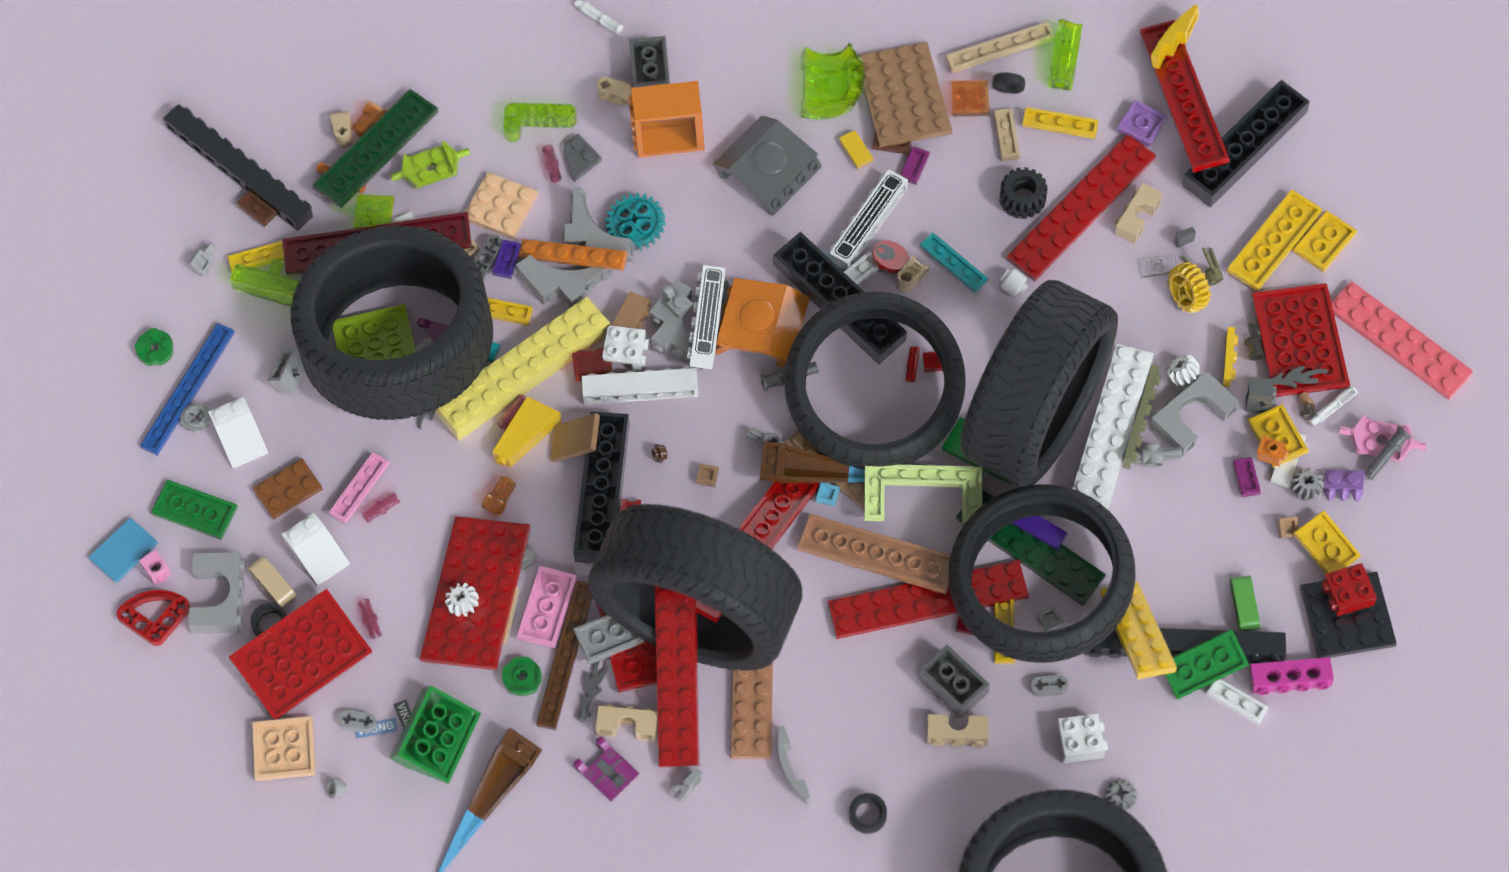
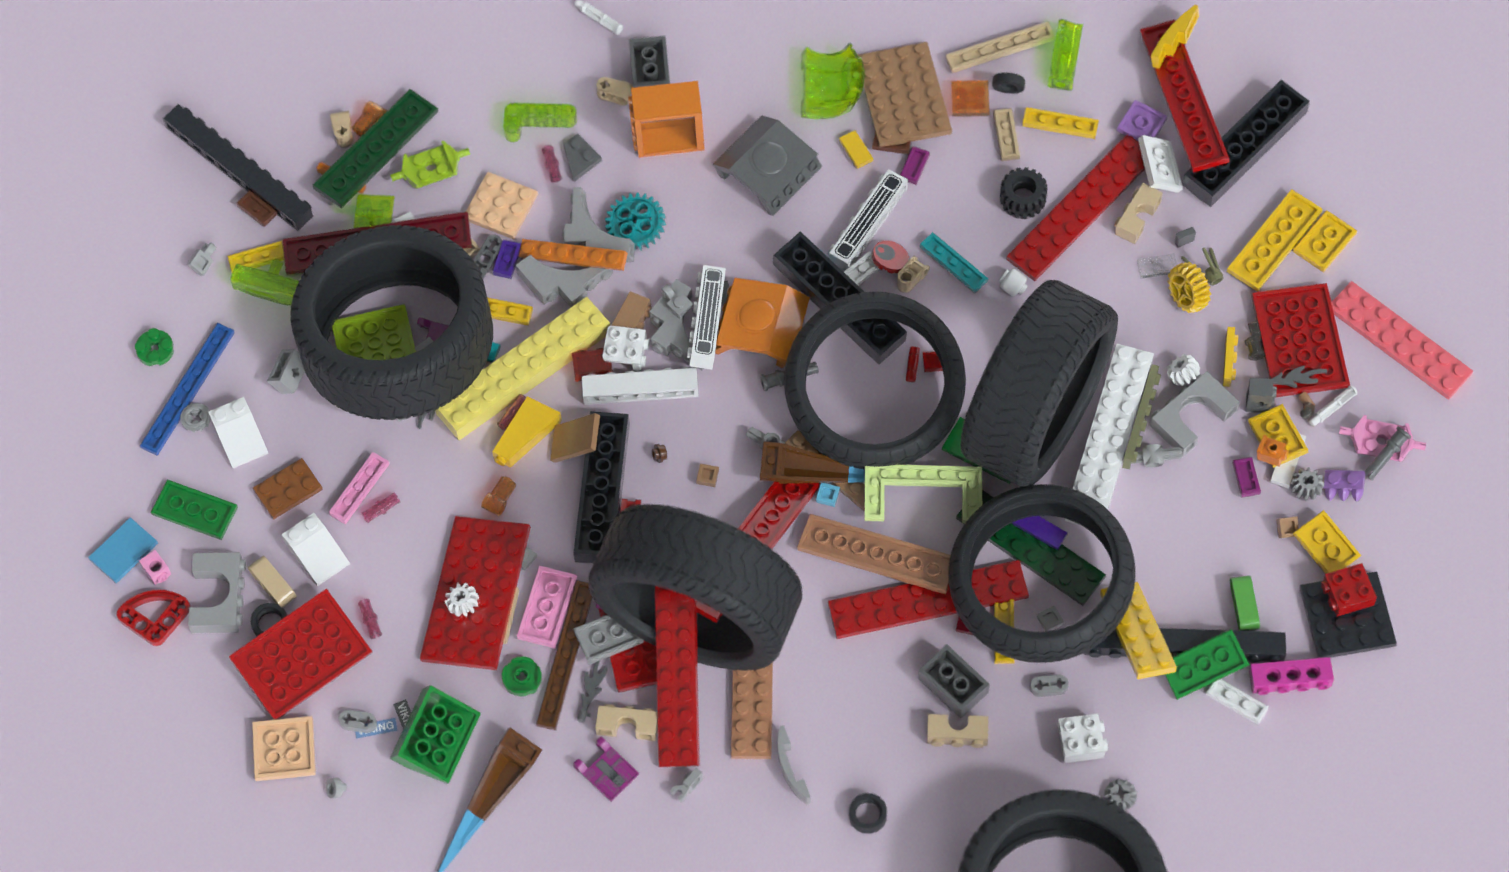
(1160, 164): none -> white plate

